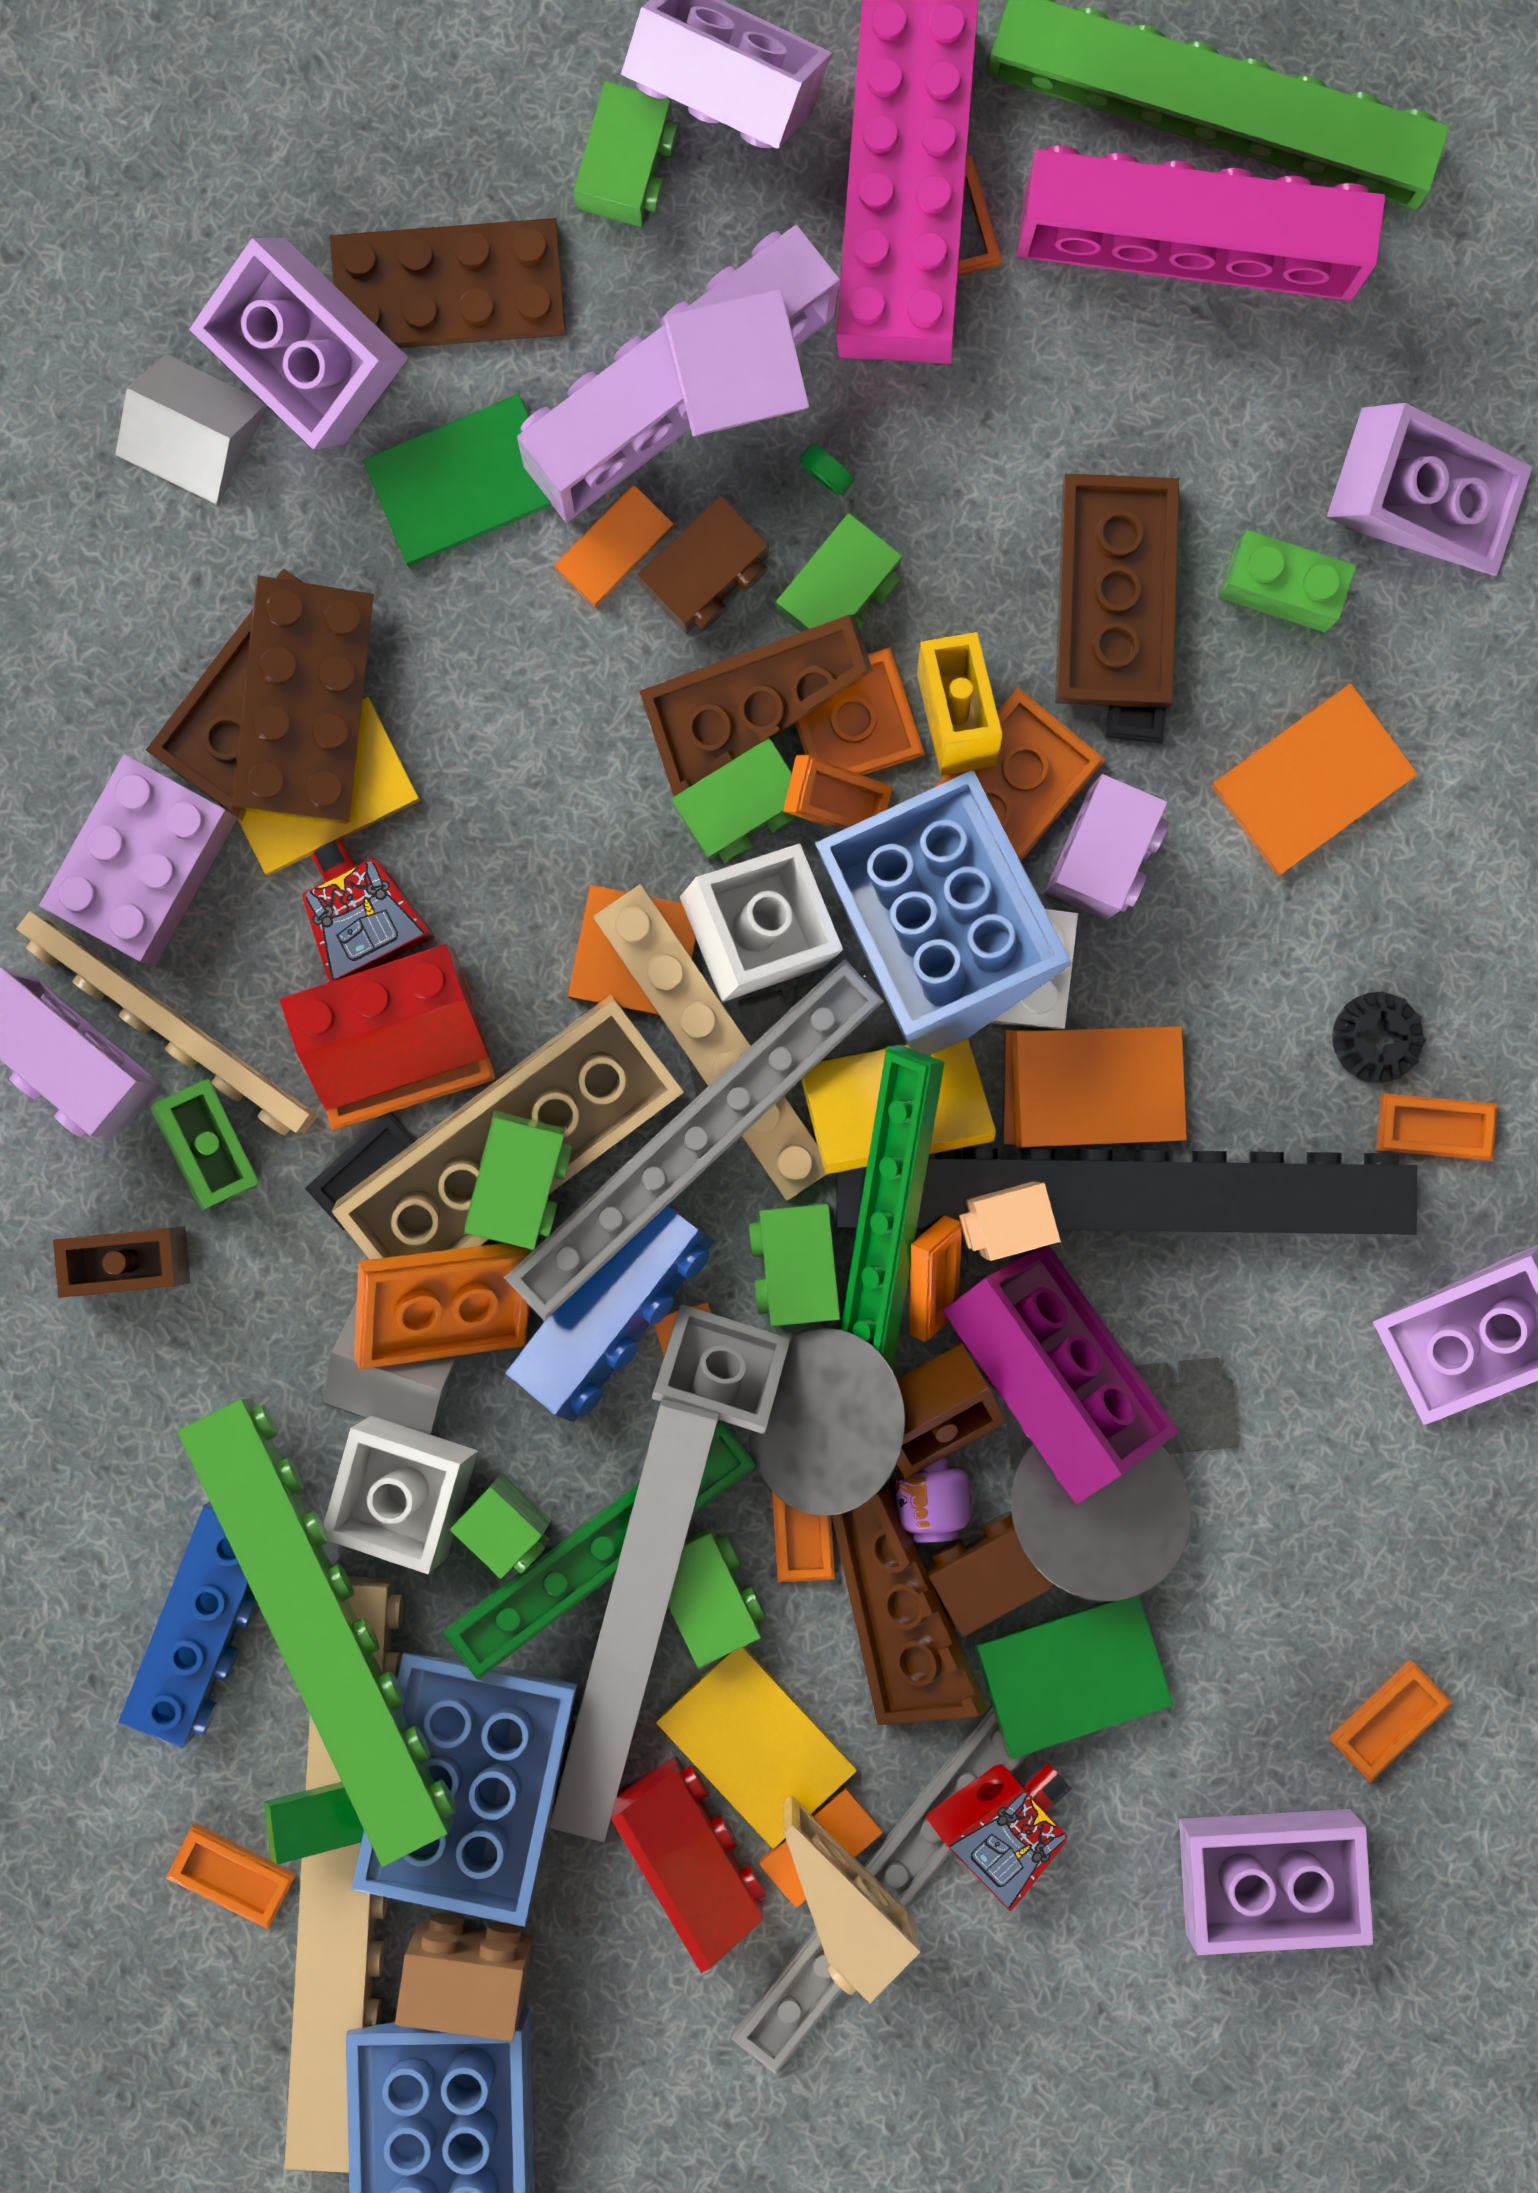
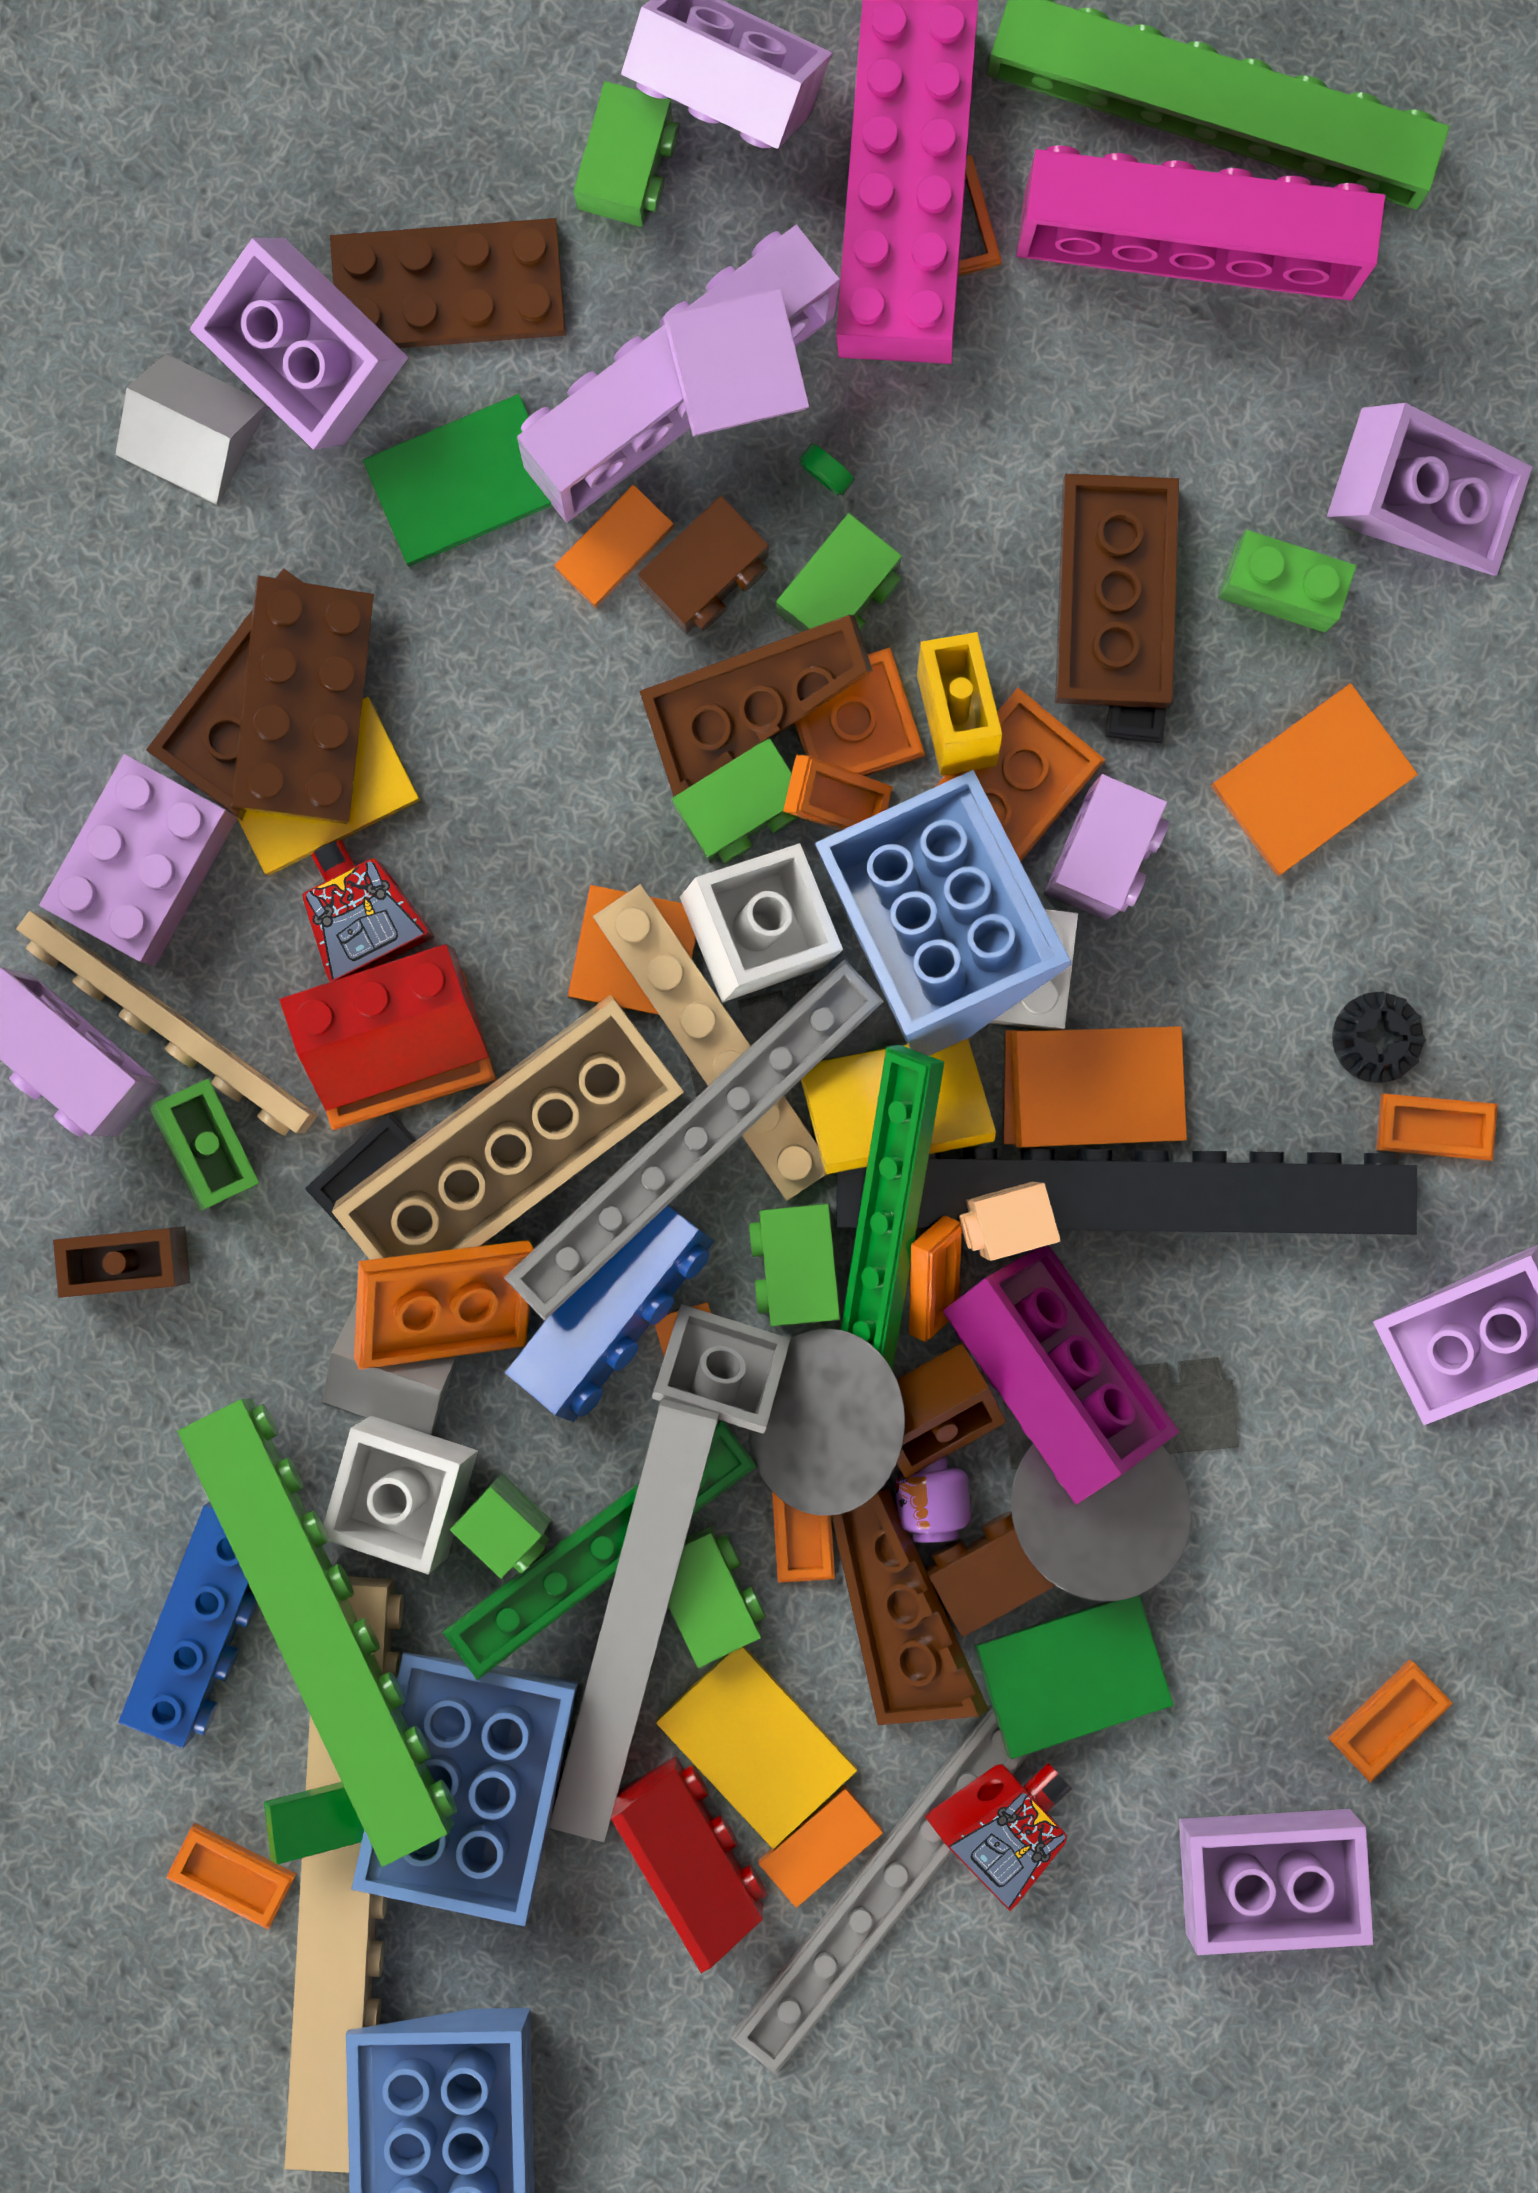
(464, 1978): medium nougat brick -> none
(516, 1180): bright green brick -> none
(858, 1921): tan slope -> none

